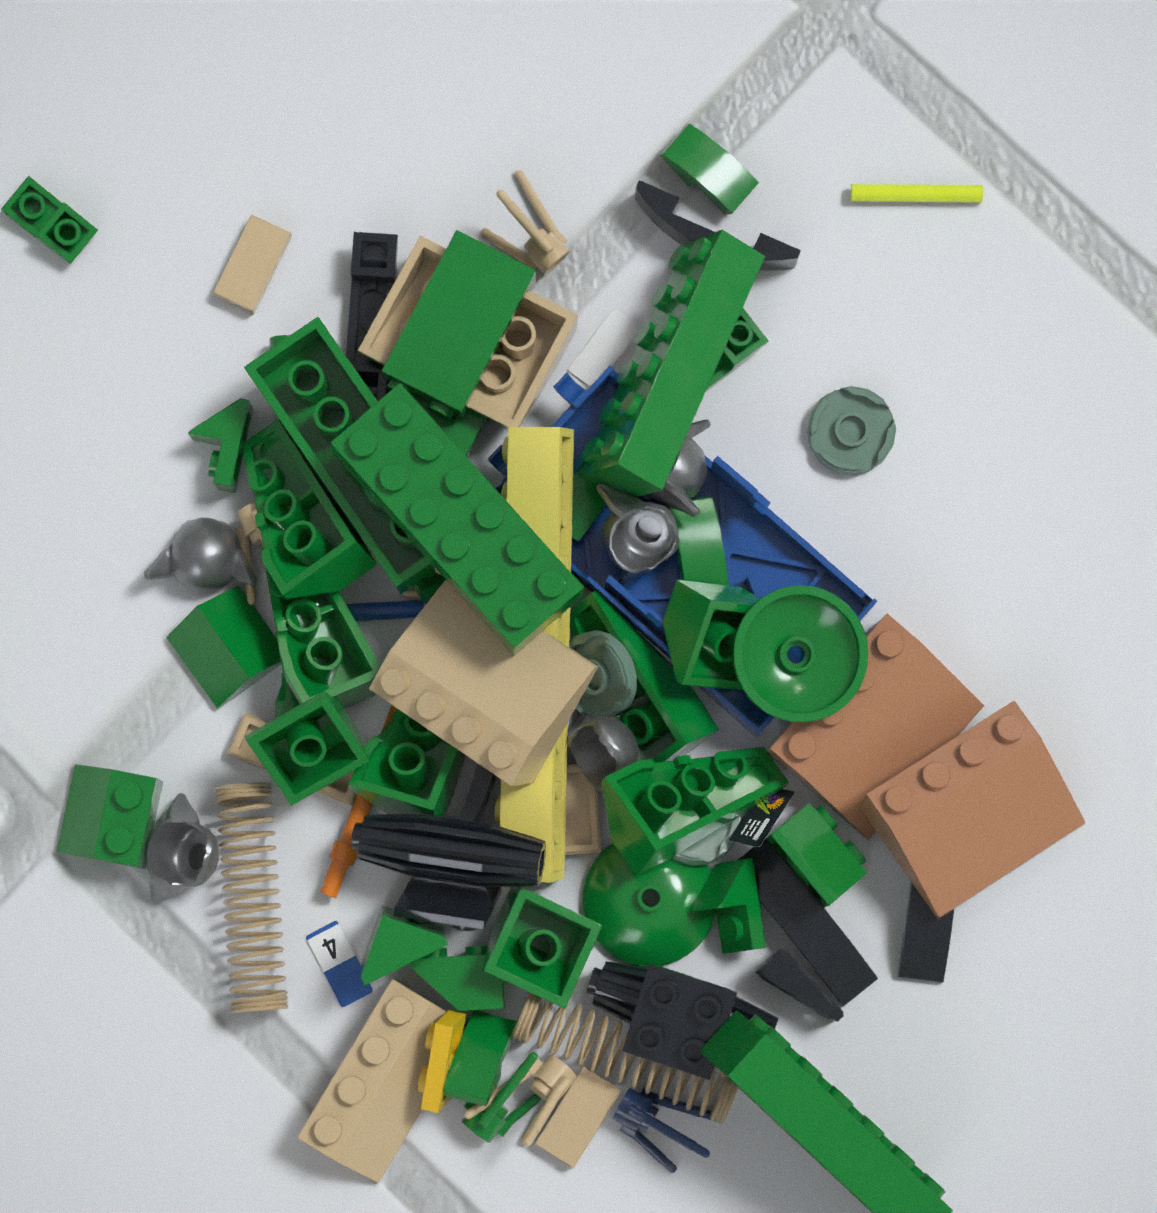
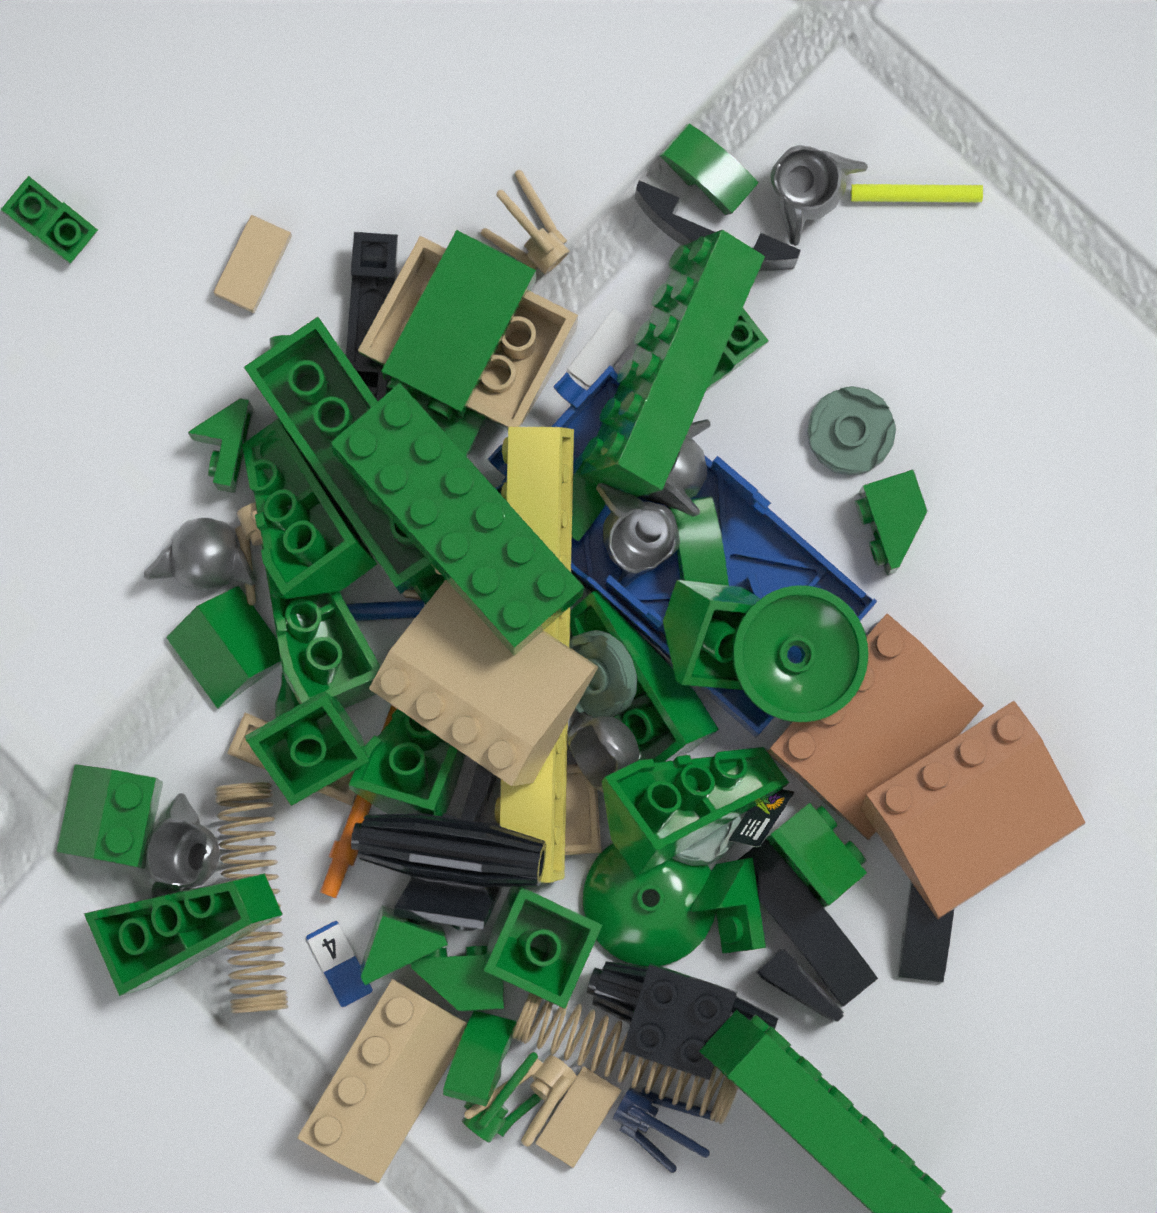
(170, 932): none -> green wedge
(443, 1041): yellow plate -> none
(810, 185): none -> flat silver piece
(895, 514): none -> green slope

